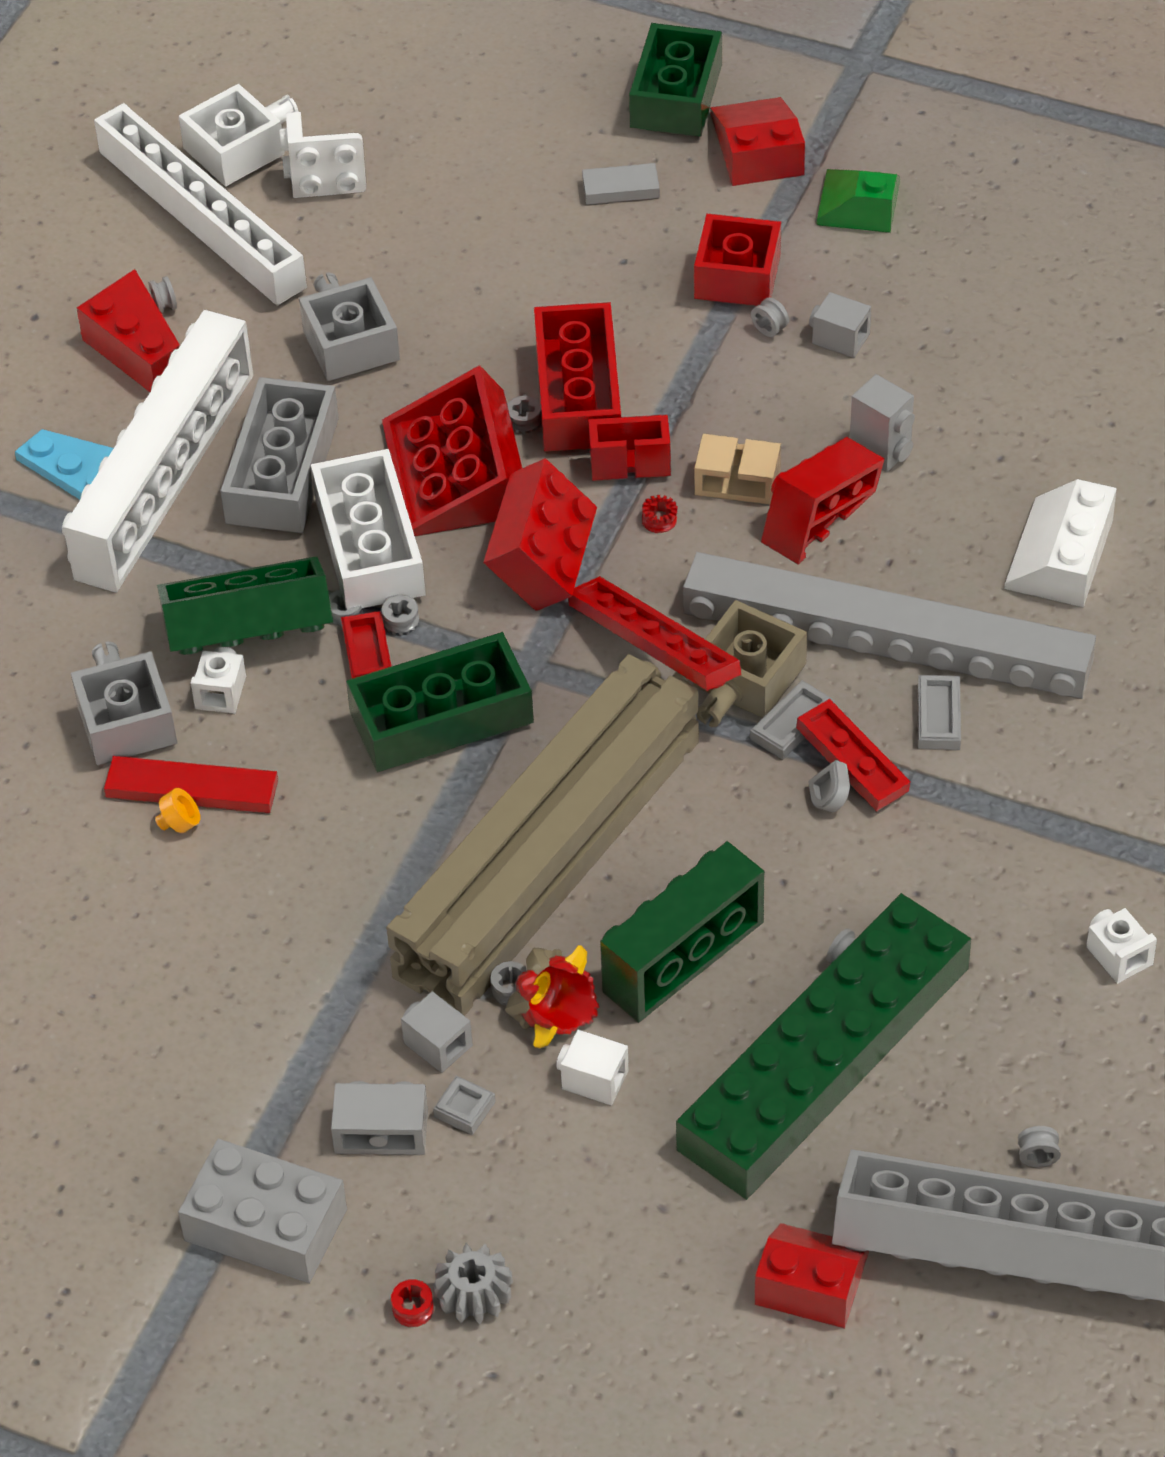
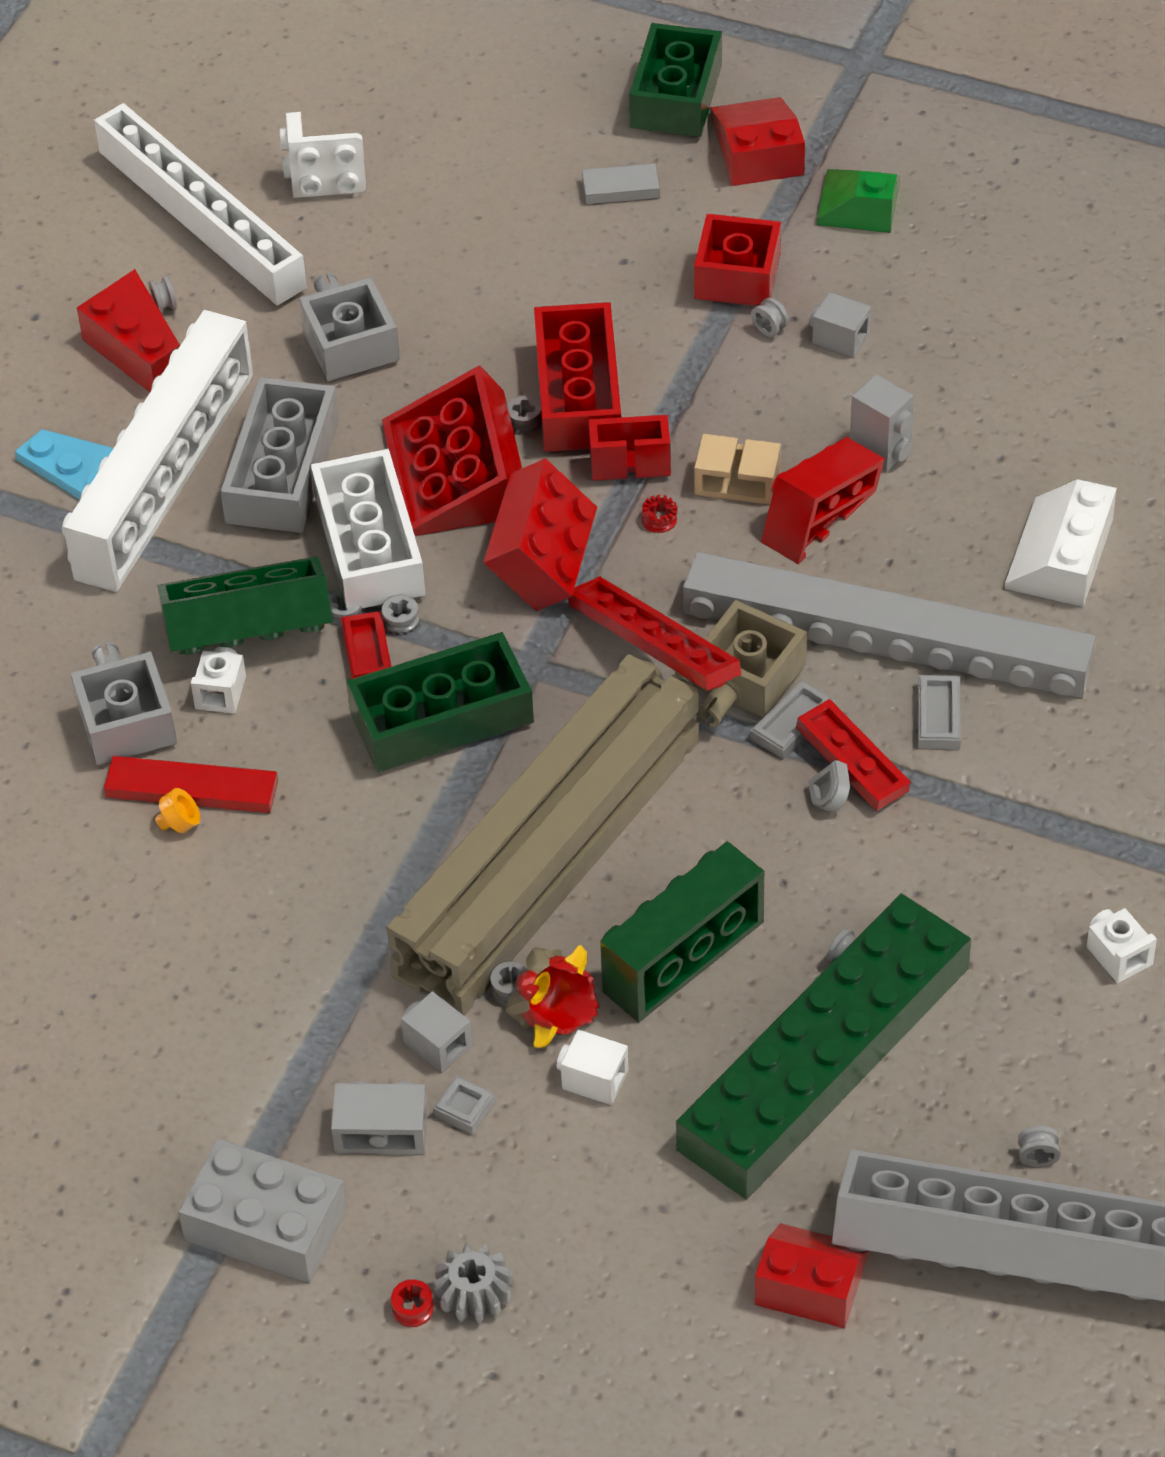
(234, 133): white brick -> none

